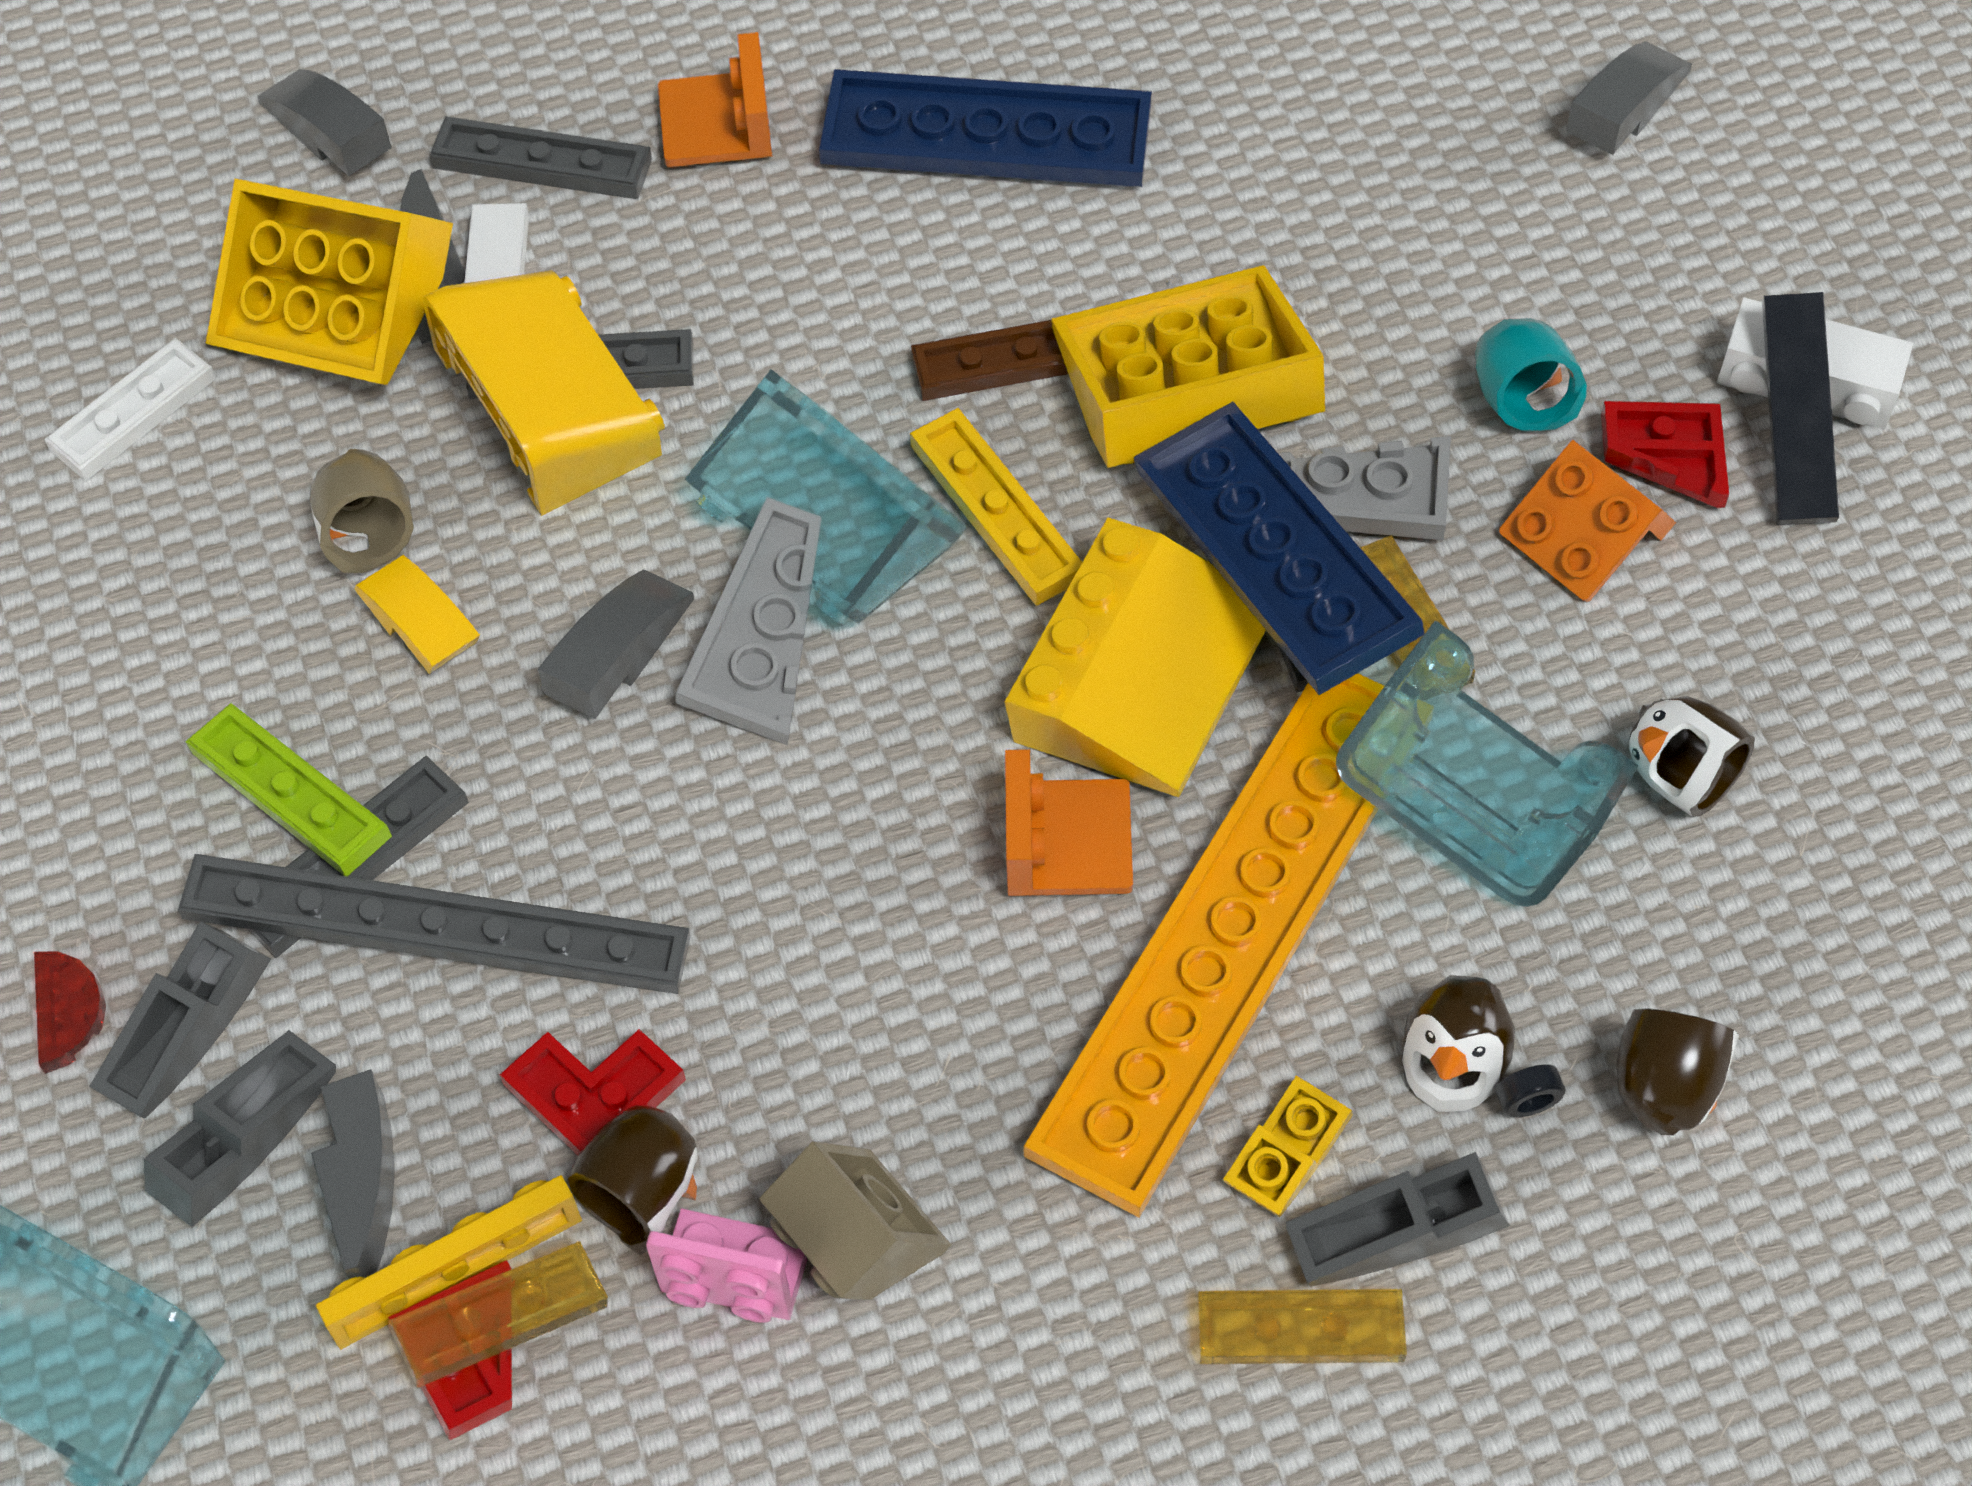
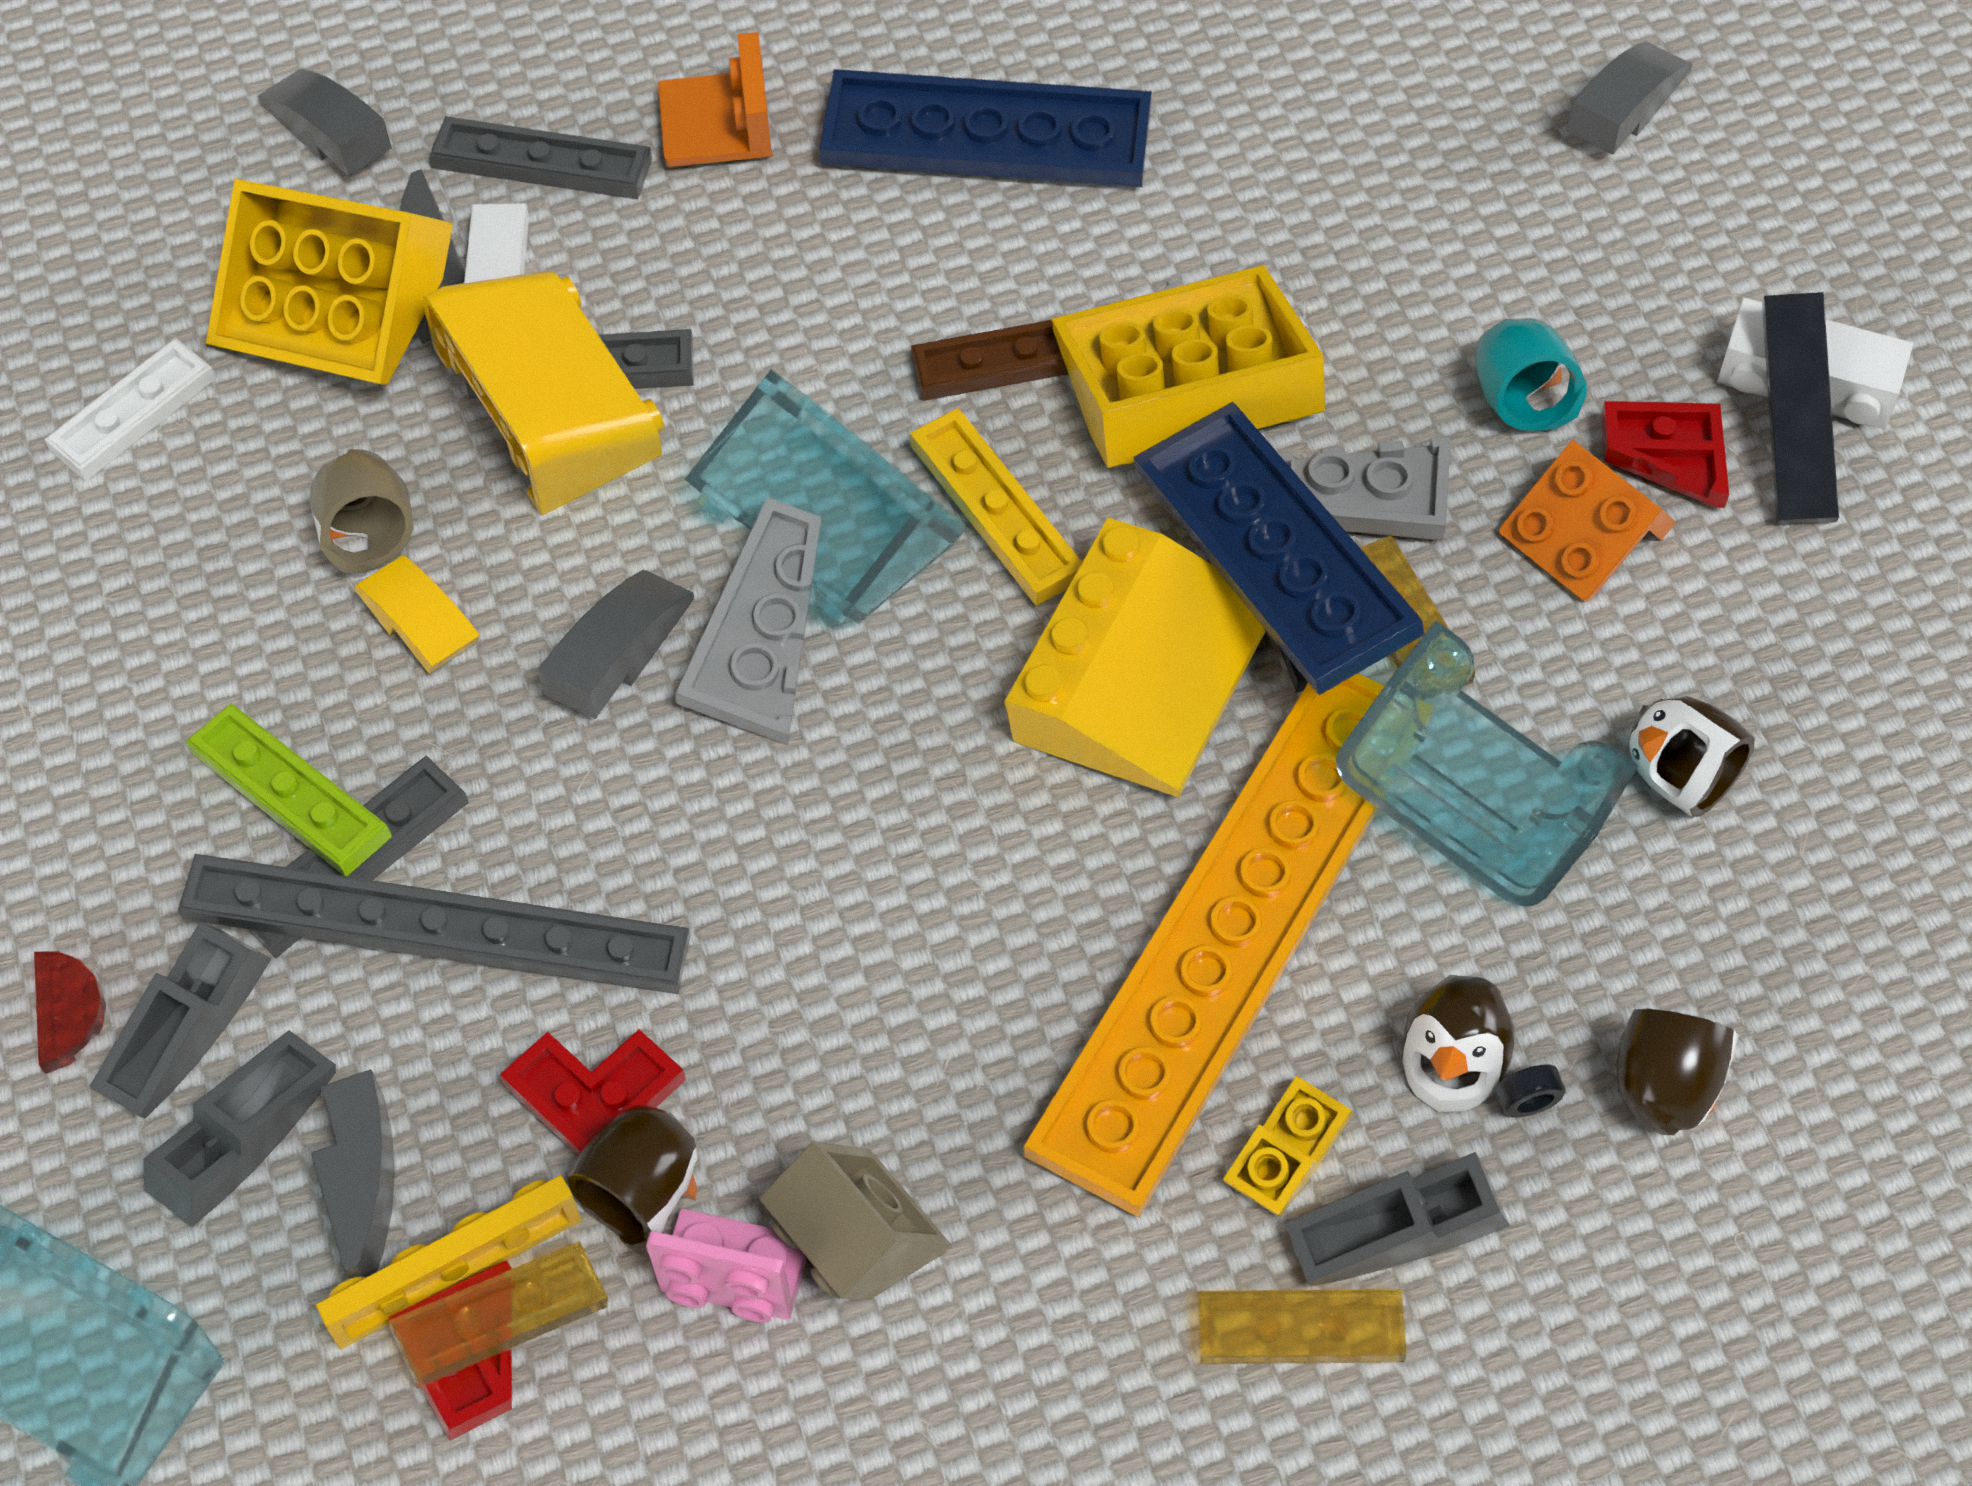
(1065, 833): orange bracket -> none

